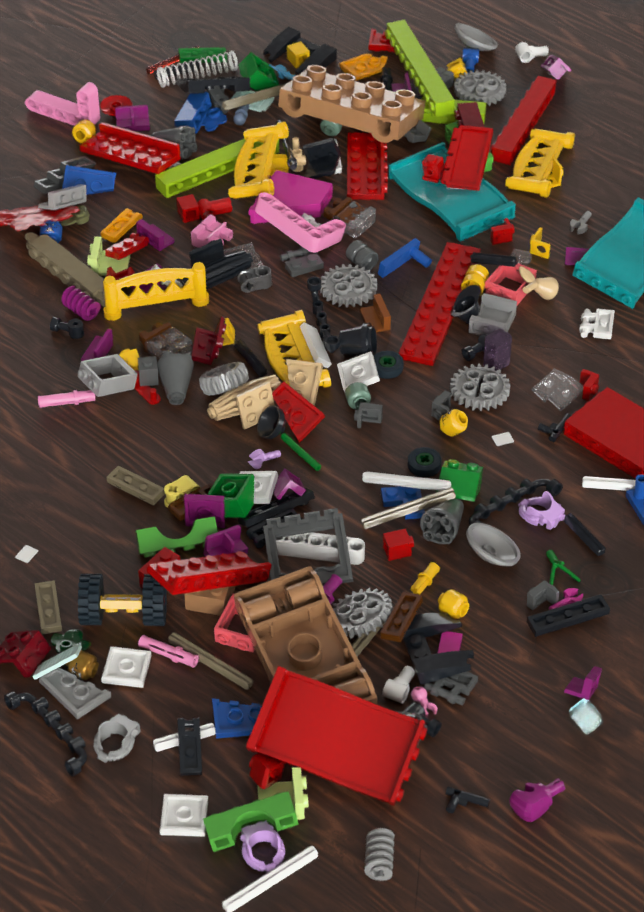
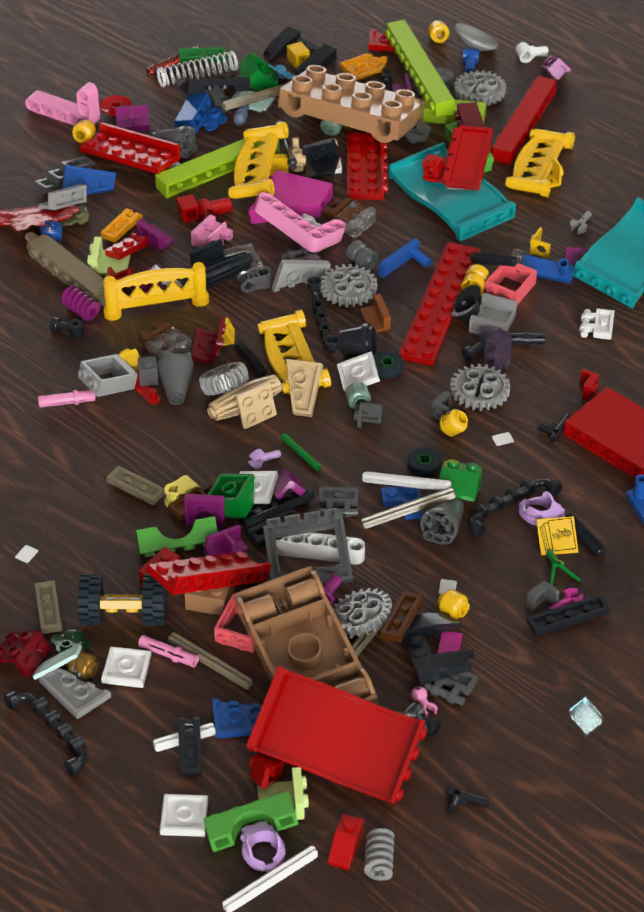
(99, 346): magenta panel -> none
(117, 725): light grey piece -> none
(271, 422): black piece -> none
(298, 271): none -> light grey wing
(298, 411): red wing -> none
(315, 345): white tile -> none
(339, 497): none -> dark grey plate
(346, 841): none -> red slope
(397, 544): red brick -> none
(399, 687): white pin -> none
(425, 578): yellow axle -> none
(438, 31): none -> yellow head
(447, 585): none -> white sticker
(457, 68): yellow bracket -> none
(492, 545): light grey dish -> none
(502, 233): red bracket -> none
(528, 338): none -> black pin
(535, 799): magenta piece -> none
(545, 287): tan piece -> none
(549, 269): none -> blue piece
(557, 535): none -> yellow sticker
(558, 389): clear slope -> none
(584, 688): magenta panel -> none
(608, 483): white axle -> none

